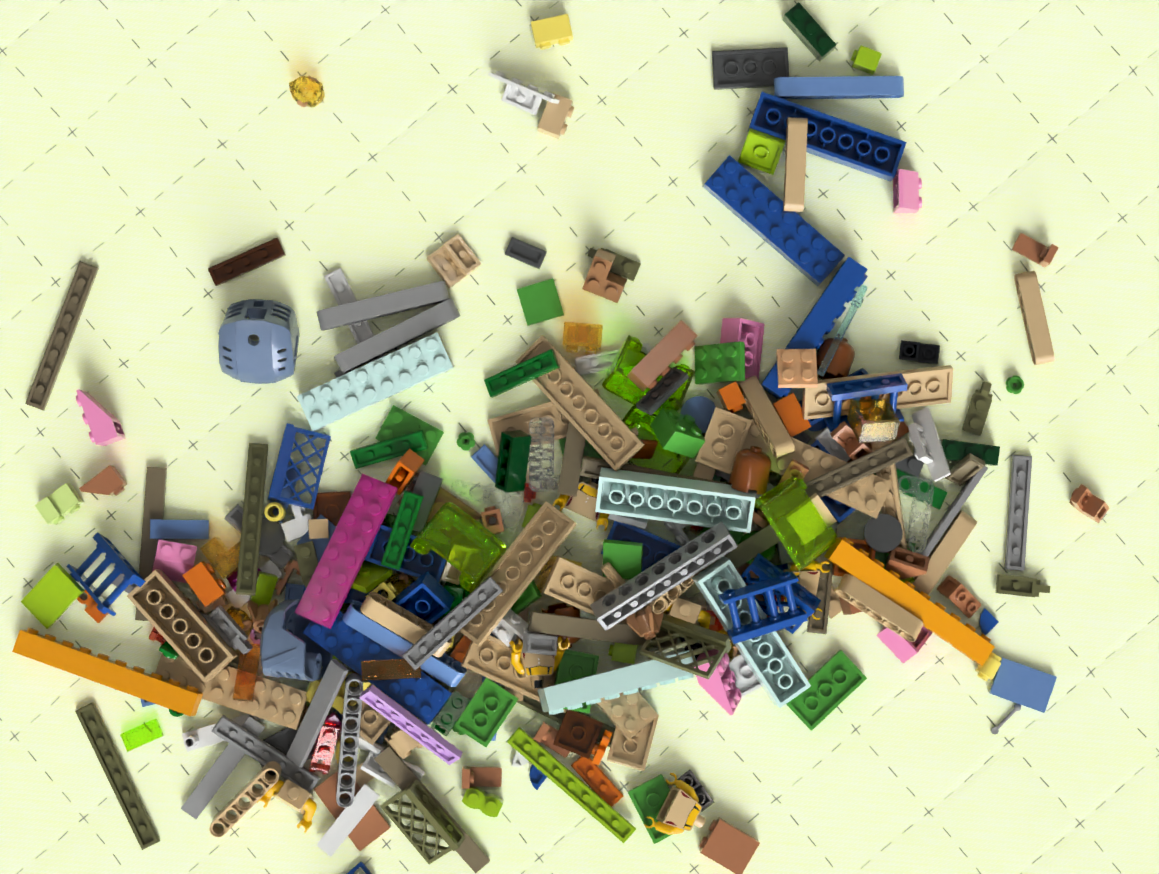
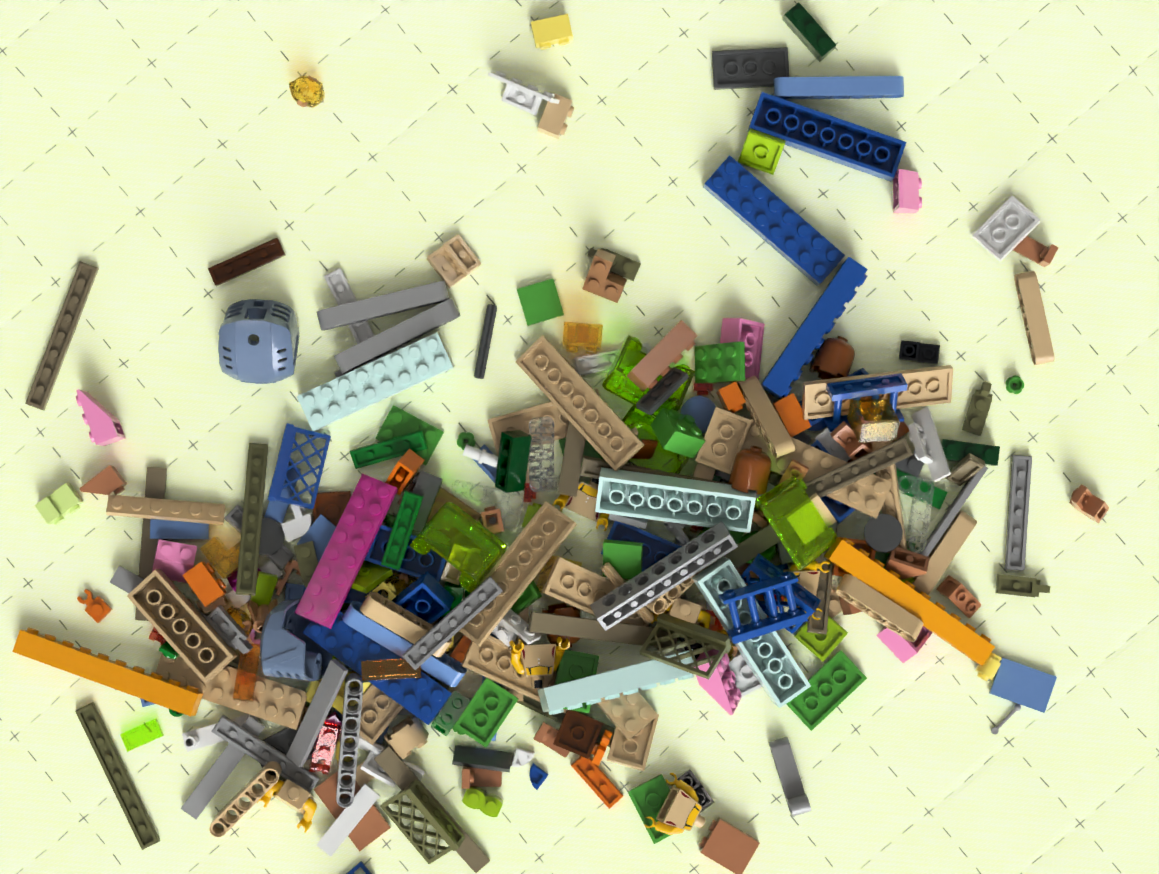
(52, 595): lime tile -> none
(121, 566): blue fence -> none
(165, 509): none -> tan plate
(268, 511): light yellow brick -> none
(318, 528): tan tile -> none
(411, 725): lavender plate -> none
(480, 455): none -> white pin
(482, 758): none -> dark grey tile
(485, 341): none -> dark grey axle
(521, 373): green tile -> none
(525, 253): dark grey tile -> none
(539, 644): light grey tile -> none
(571, 785): lime tile -> none
(623, 652): lime brick -> none
(645, 623): medium nougat brick -> none
(702, 388): none -> clear red plate
(789, 777): none -> light grey beam
(795, 164): tan beam -> none
(797, 368): light nougat plate -> none
(822, 644): none -> lime plate
(855, 303): clear light blue bar -> none
(865, 59): lime brick -> none
(987, 621): blue tile -> none
(1006, 228): none -> white plate

